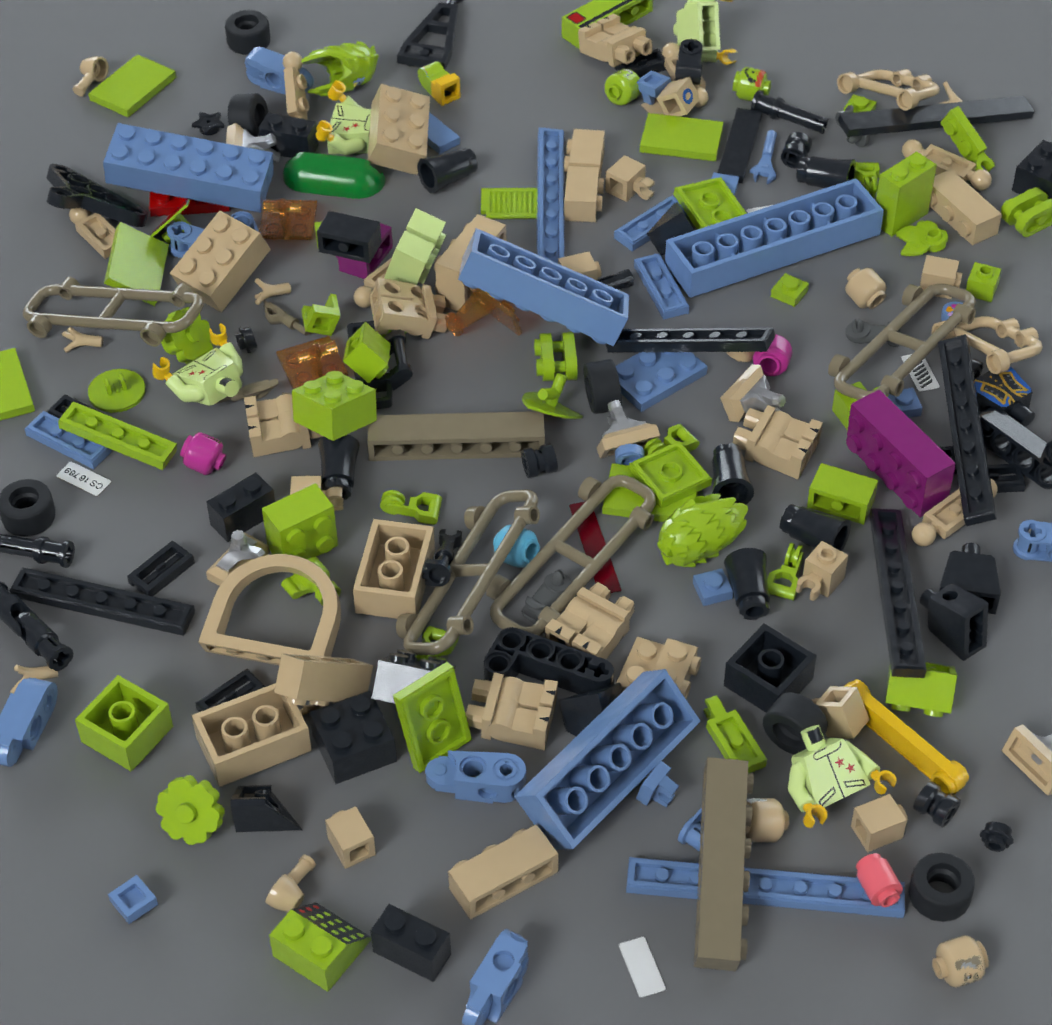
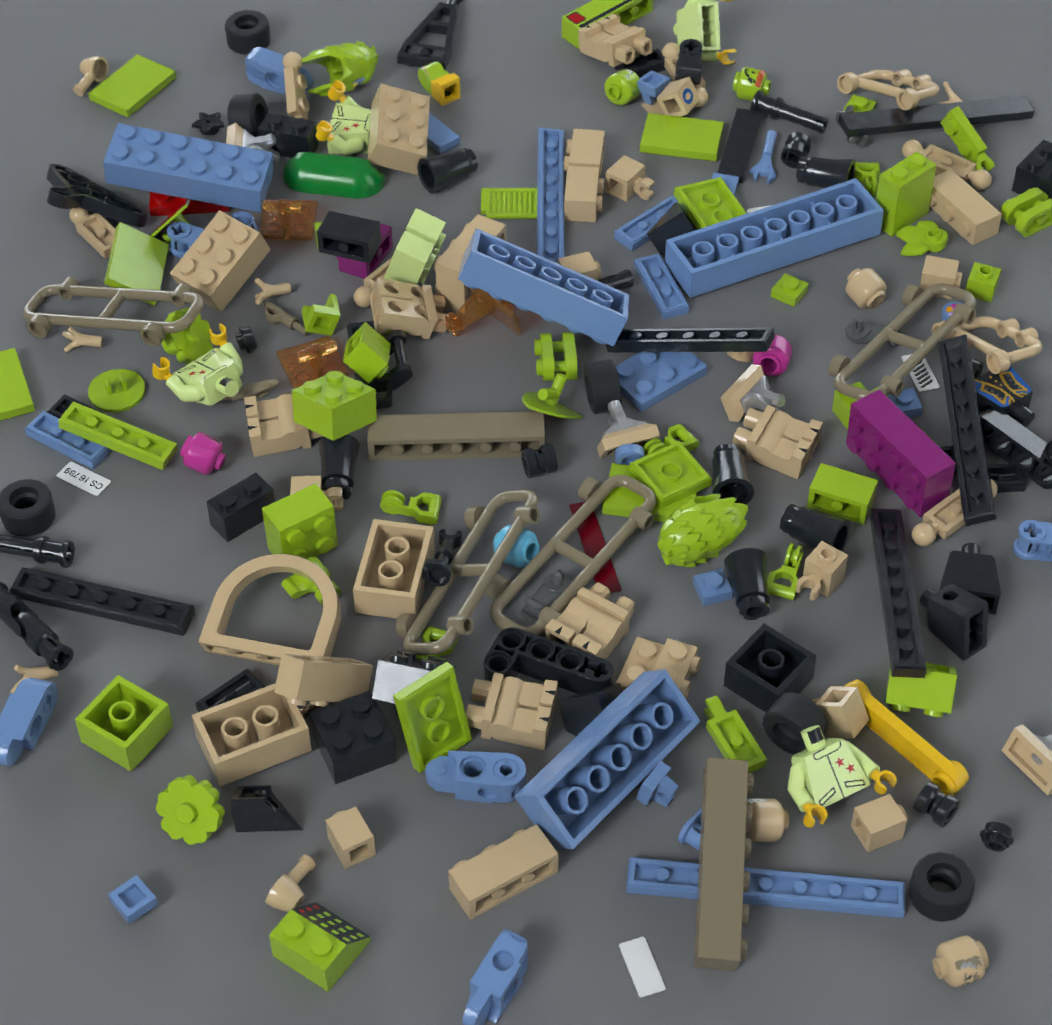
(165, 572): black tile -> none
(242, 549): flat silver piece -> none
(411, 942): black brick -> none
(878, 880): coral brick -> none

